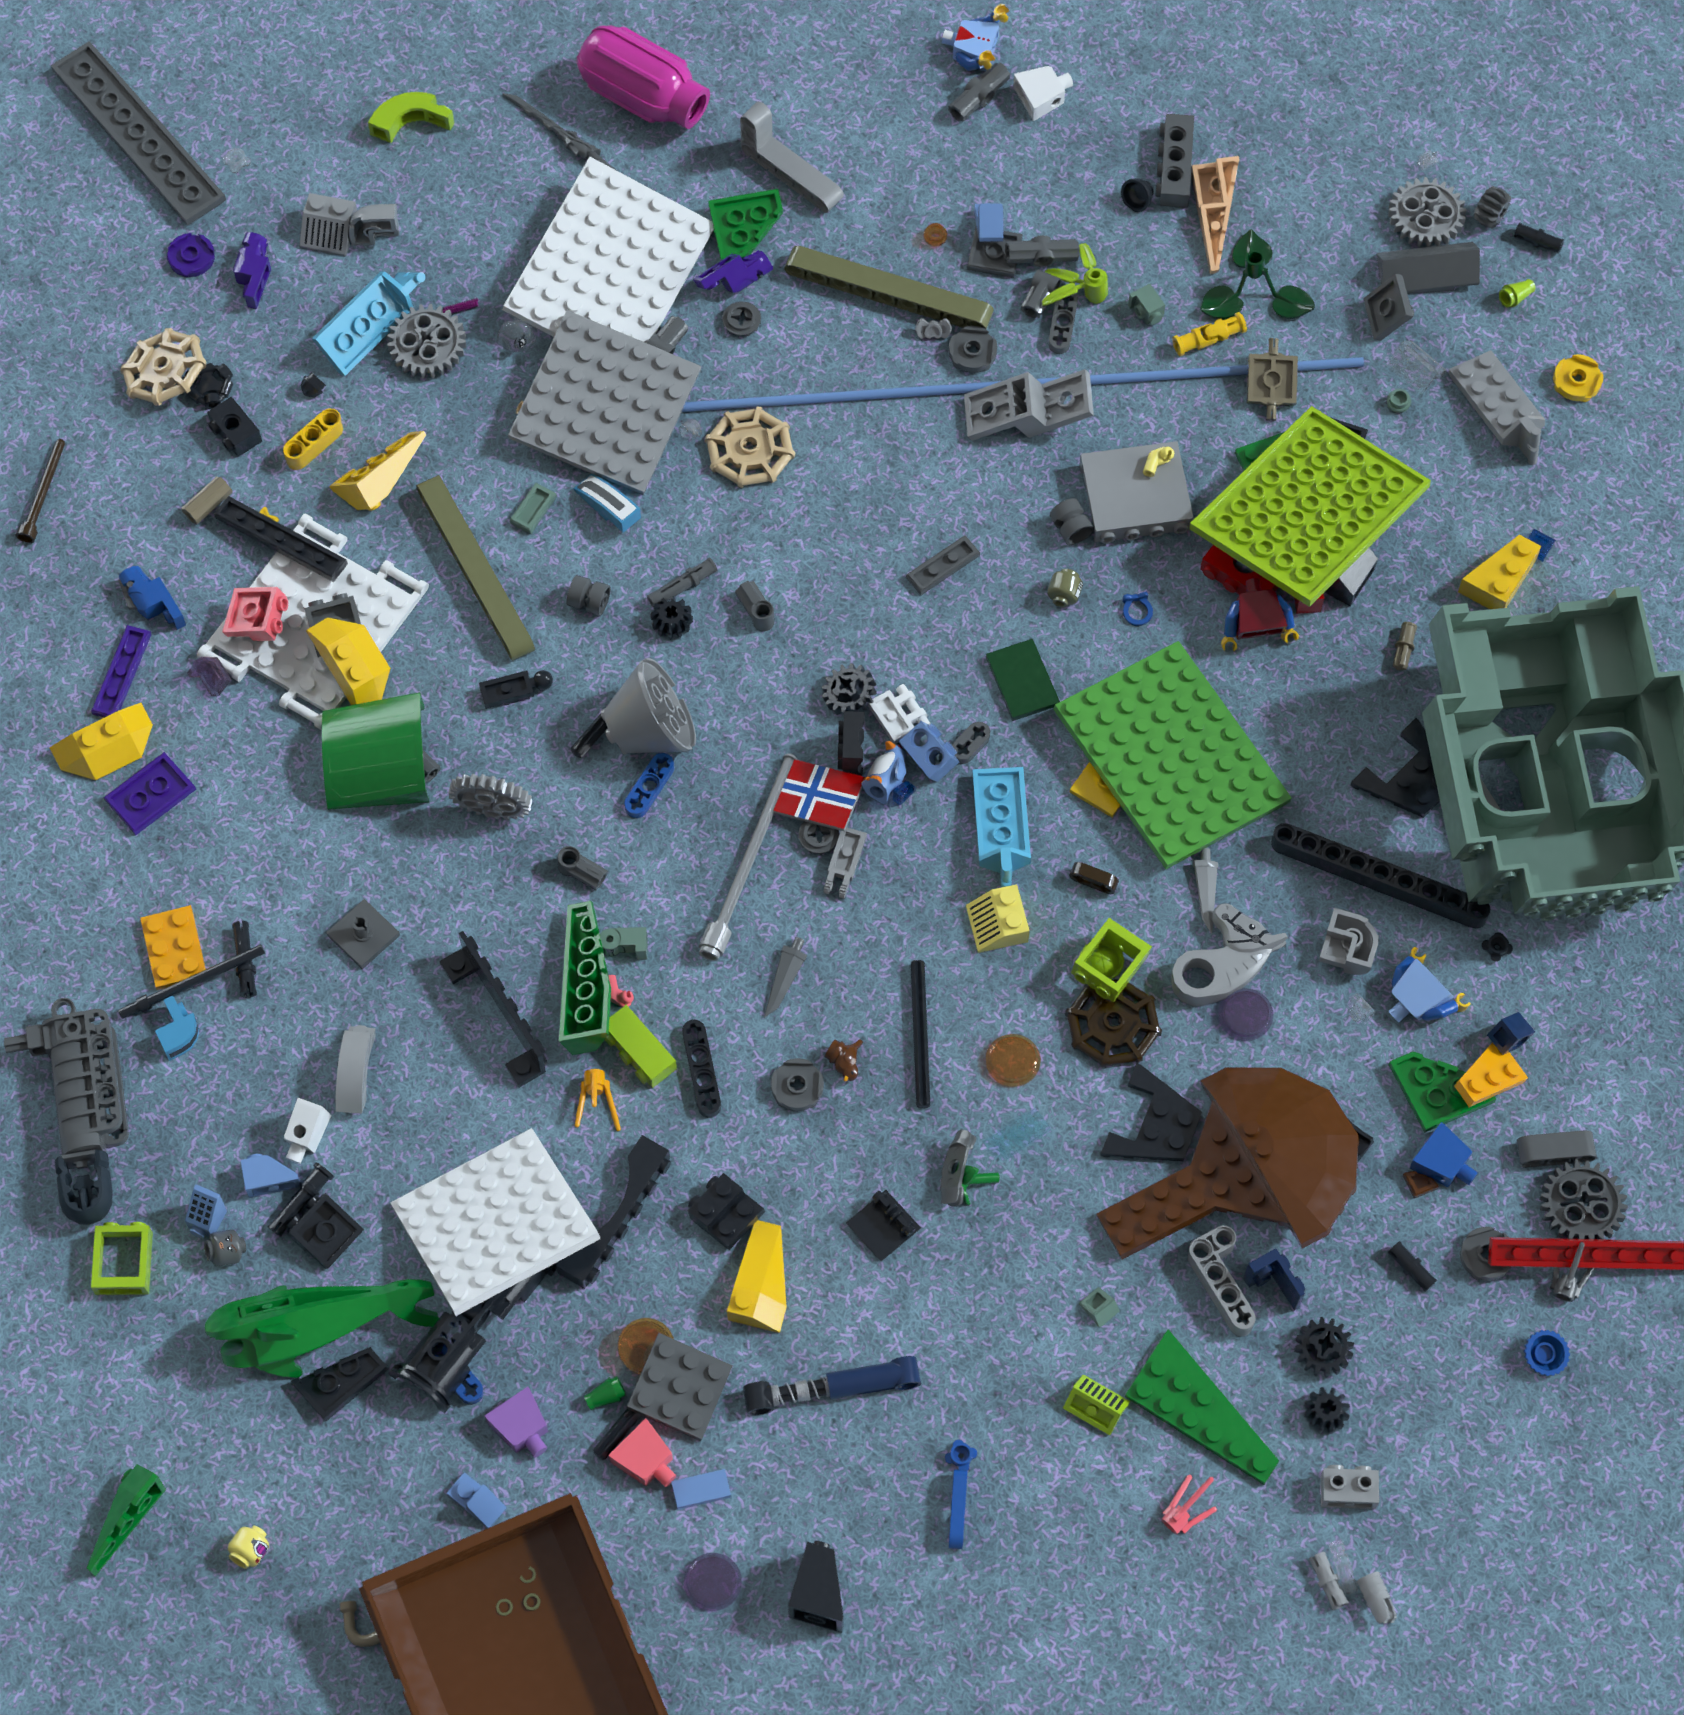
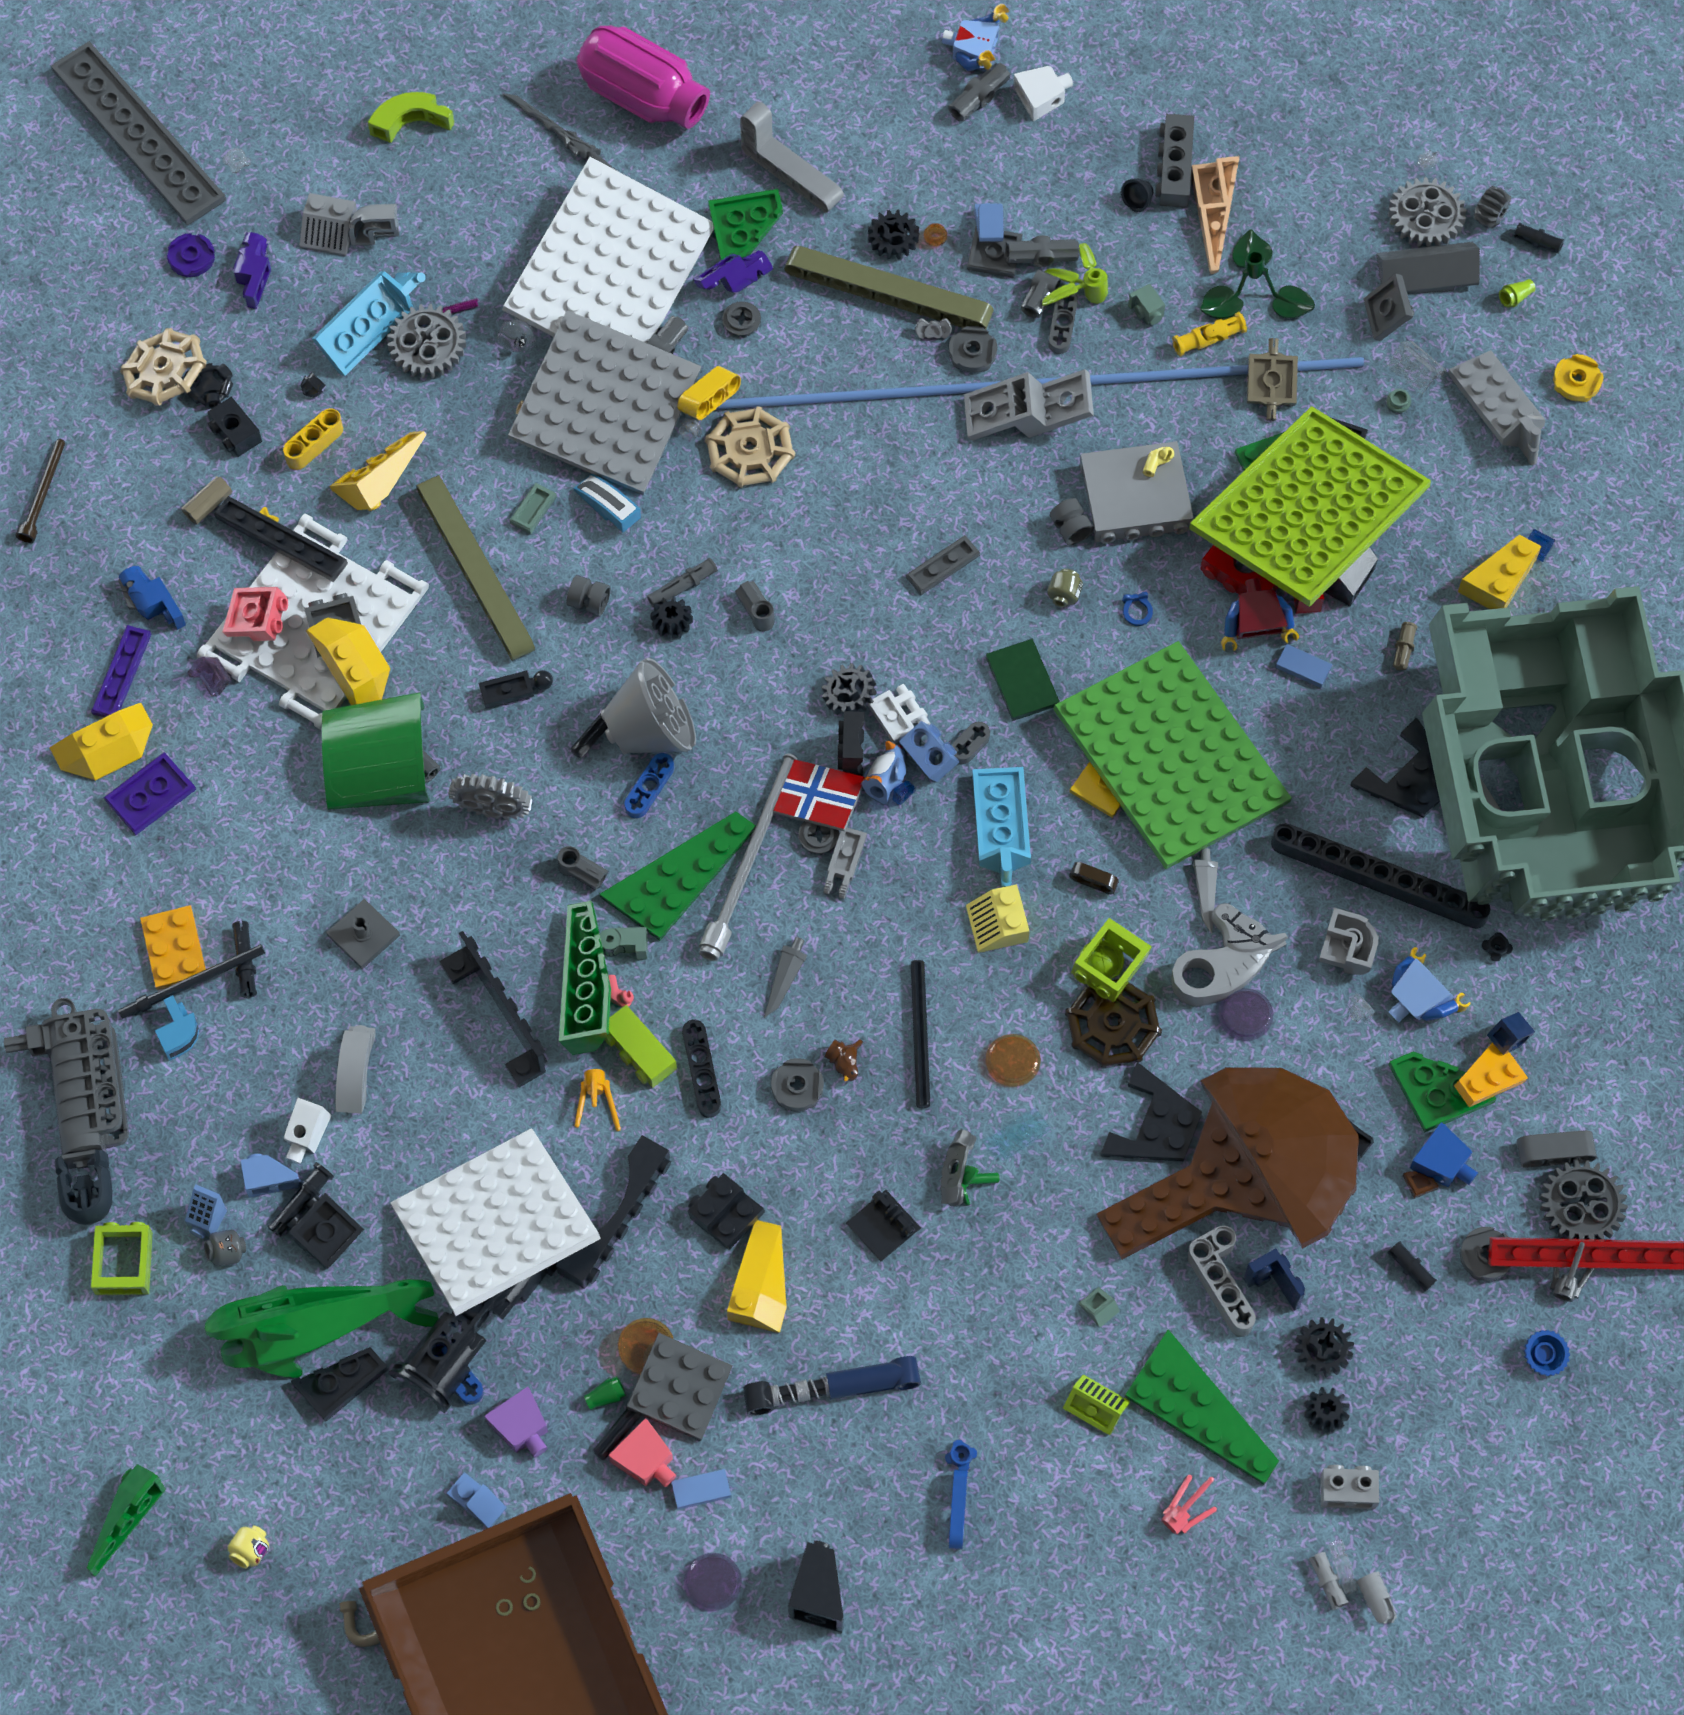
(669, 885): none -> green wing
(709, 393): none -> yellow beam
(895, 237): none -> black gear
(1303, 666): none -> medium blue tile

